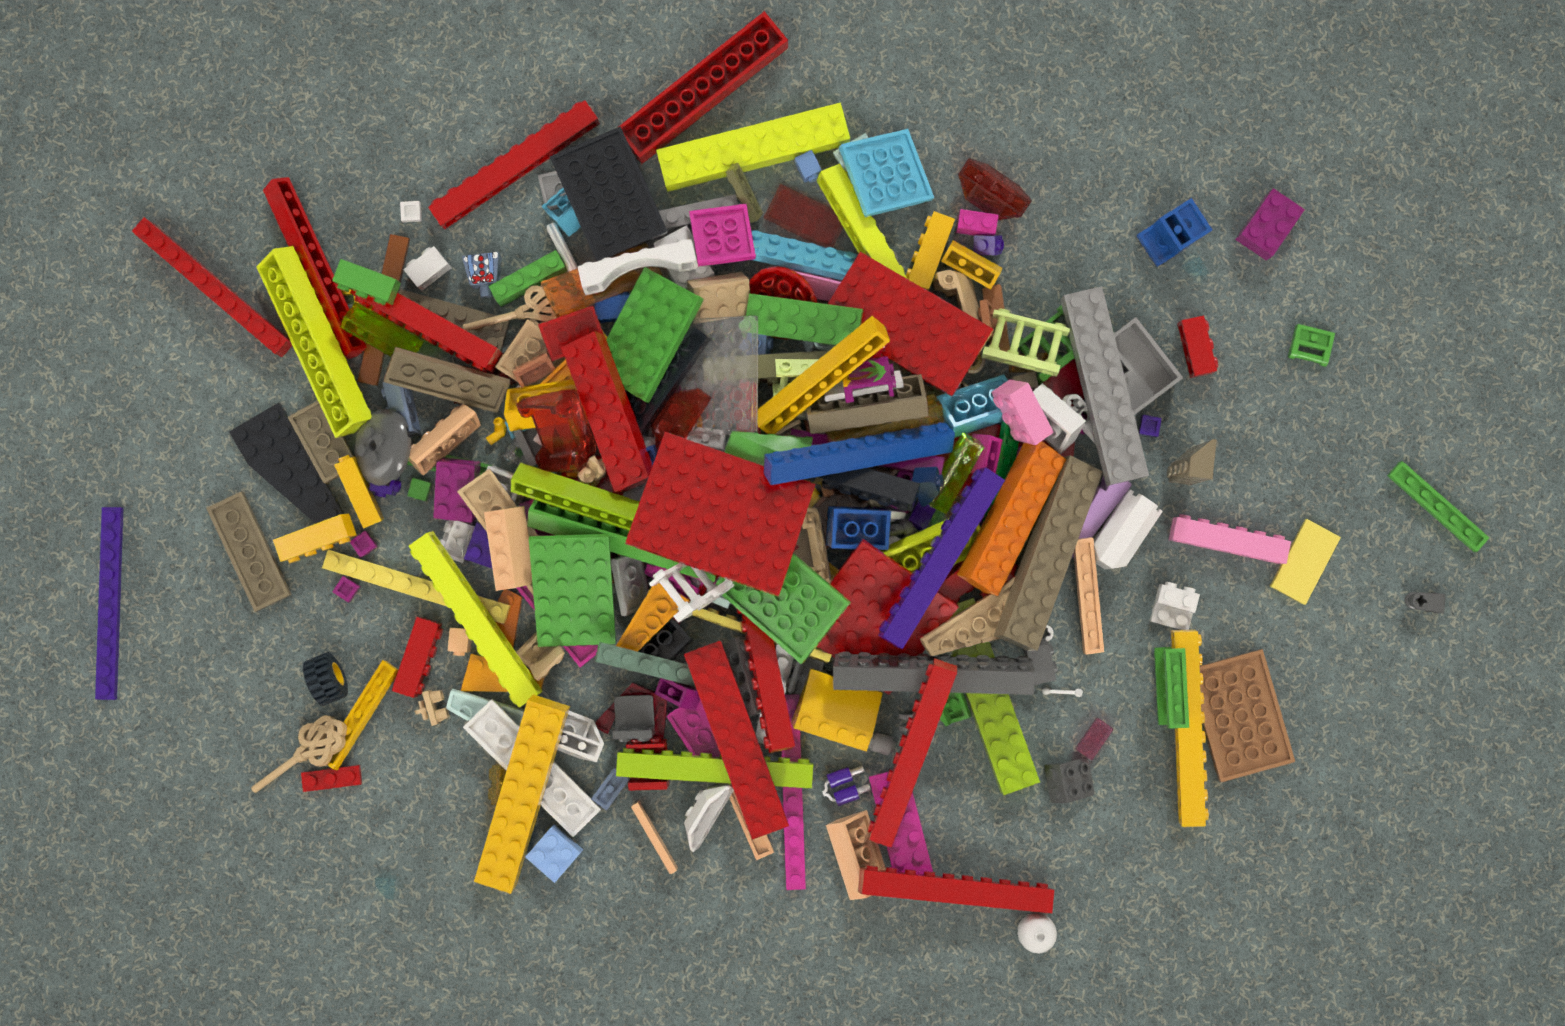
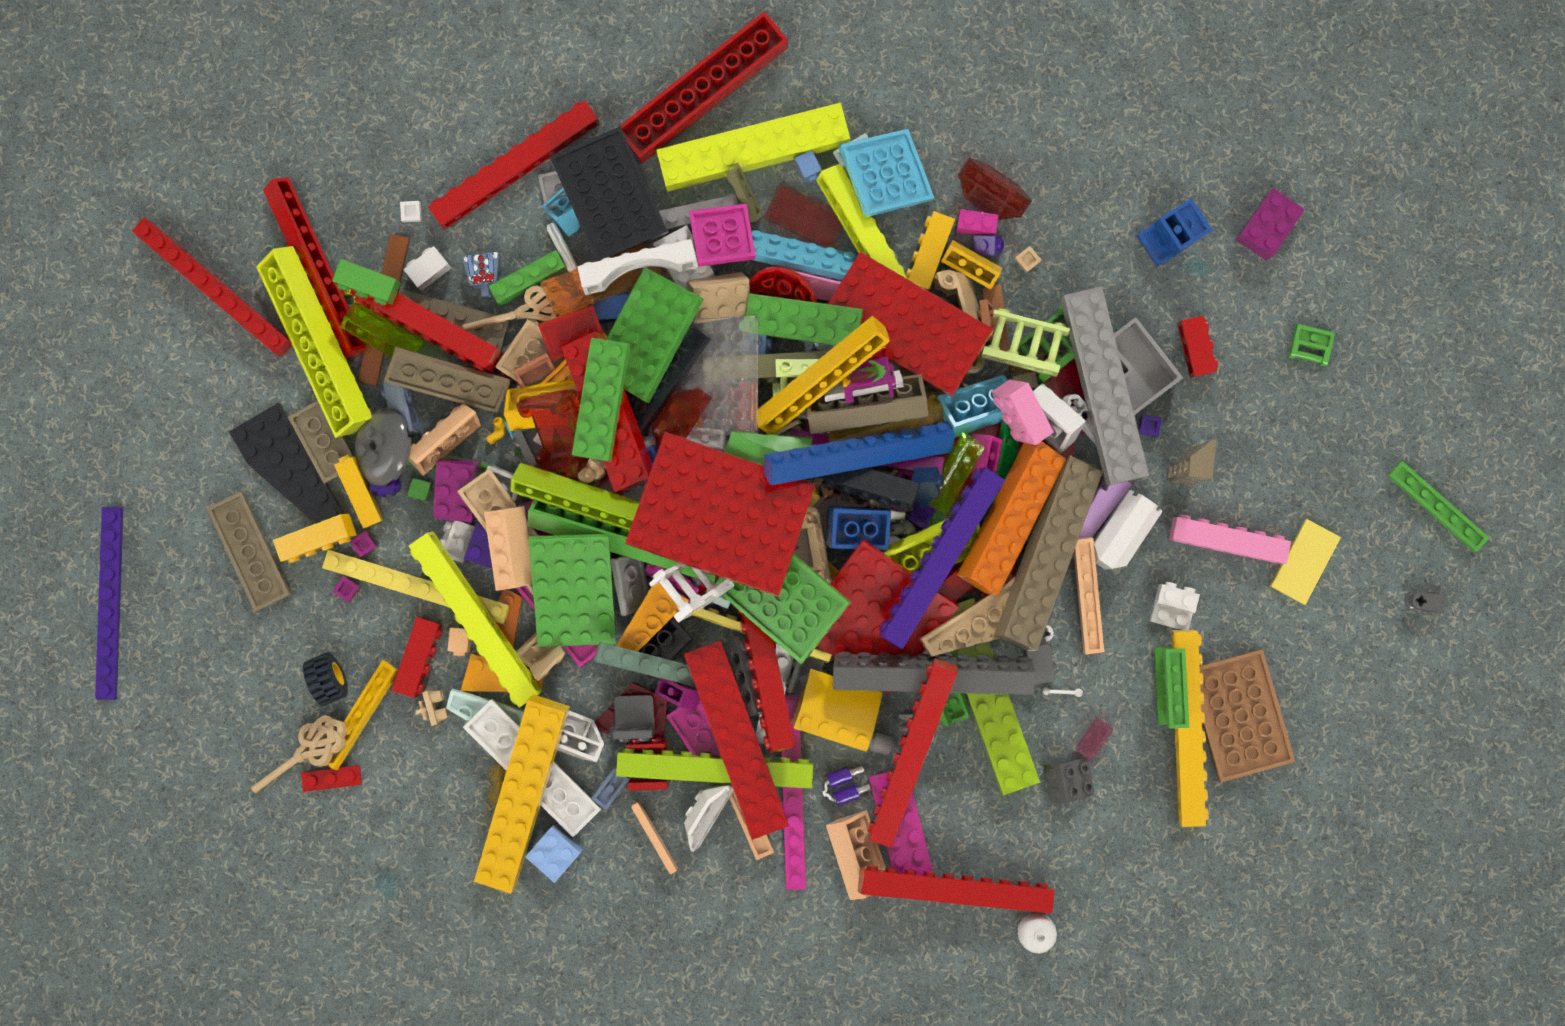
(601, 399): none -> bright green plate
(1027, 259): none -> tan plate

